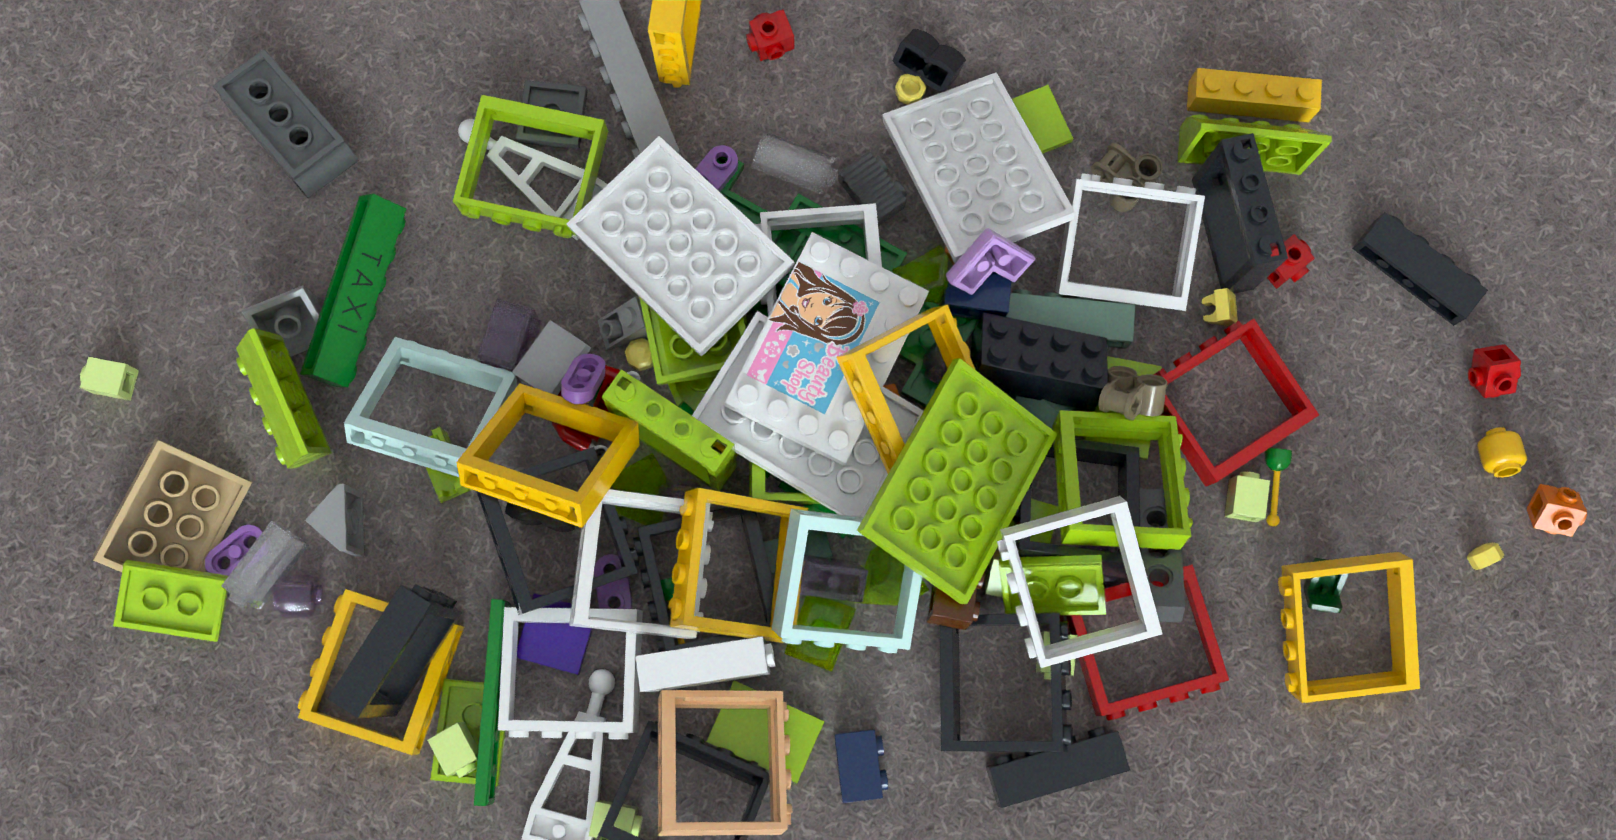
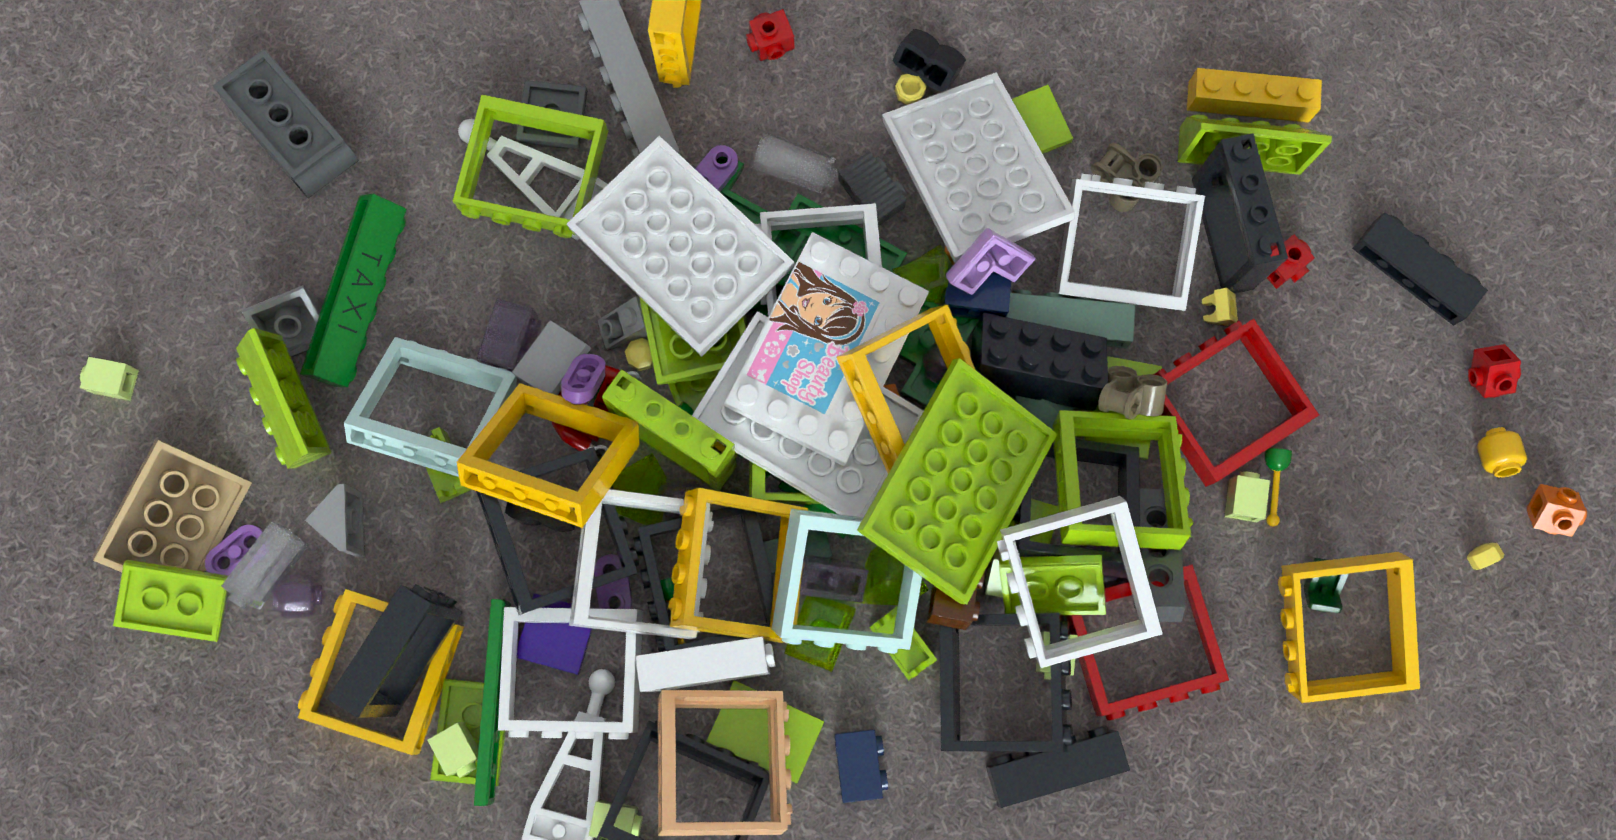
(909, 661): none -> lime hinge

